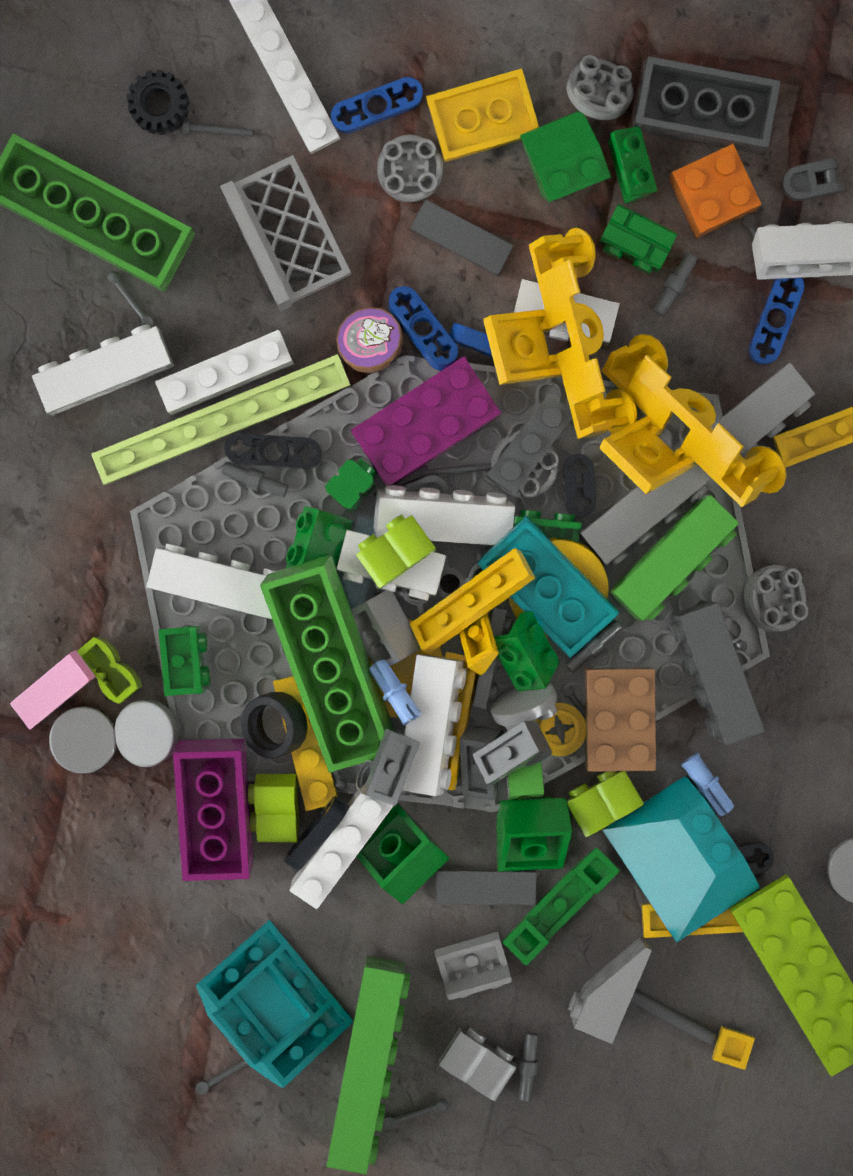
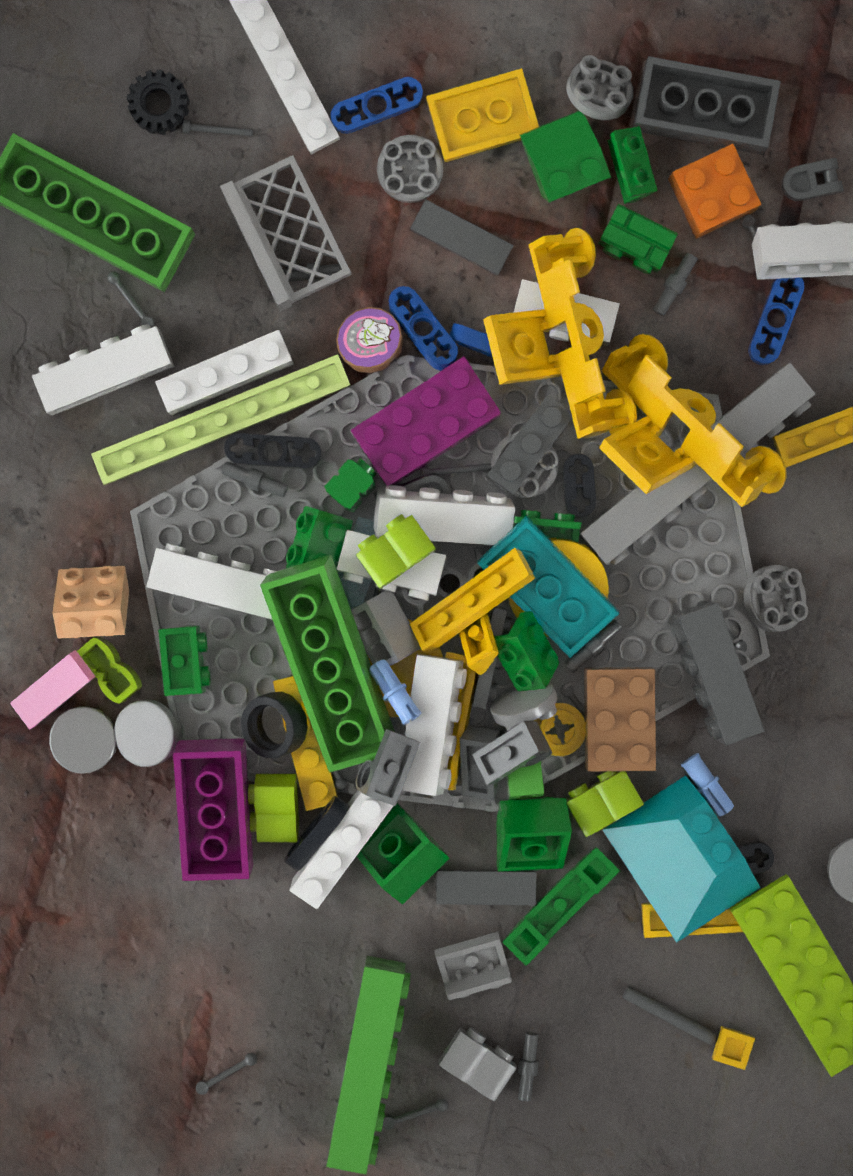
(91, 602): none -> light nougat brick
(272, 1006): teal slope -> none
(607, 994): light grey slope -> none
(673, 557): bright green brick -> none

